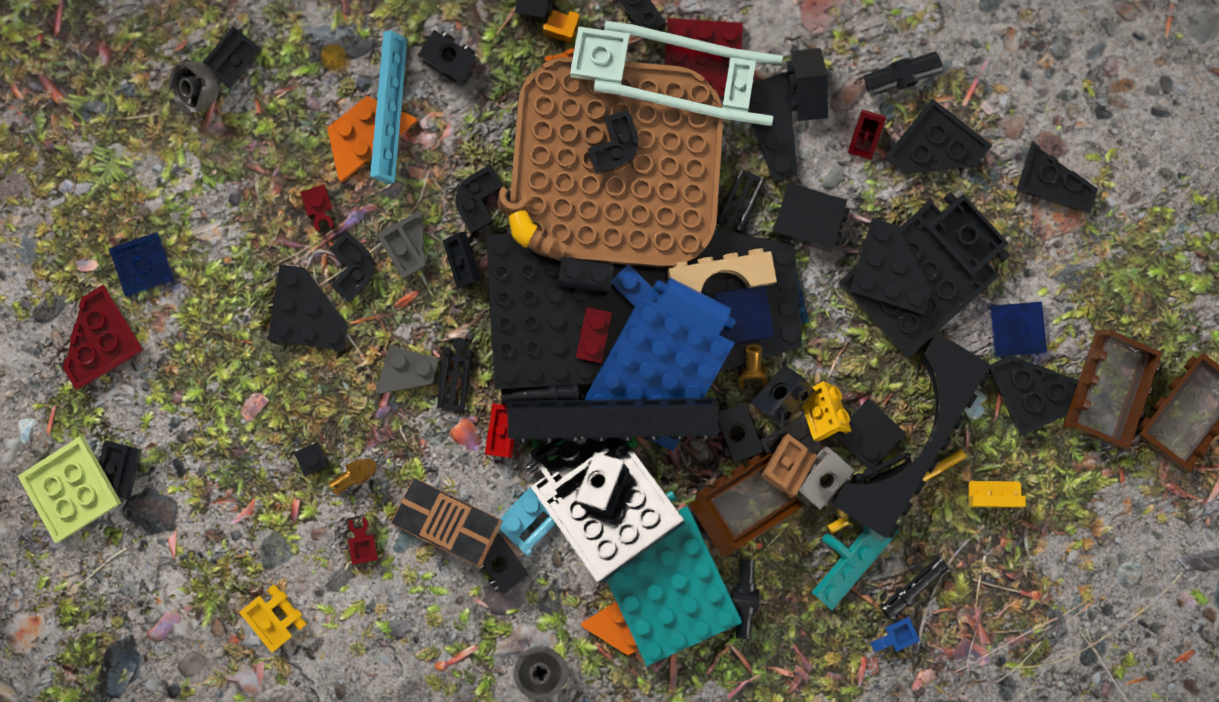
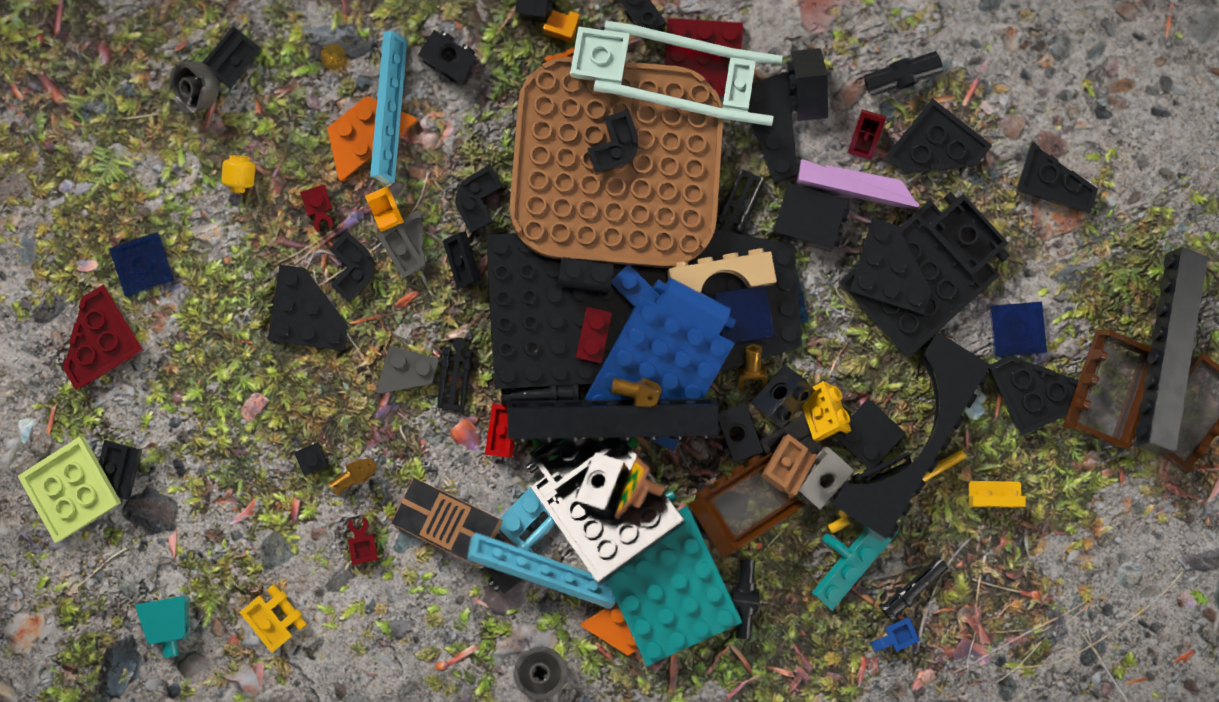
(165, 622): none -> teal torso
(238, 173): none -> yellow head
(384, 209): none -> light orange panel
(525, 231): medium nougat piece -> none
(539, 570): none -> medium azure plate
(636, 487): none -> nougat shield
(644, 391): none -> pearl gold piece
(856, 185): none -> lavender wedge
(1171, 351): none -> black brick

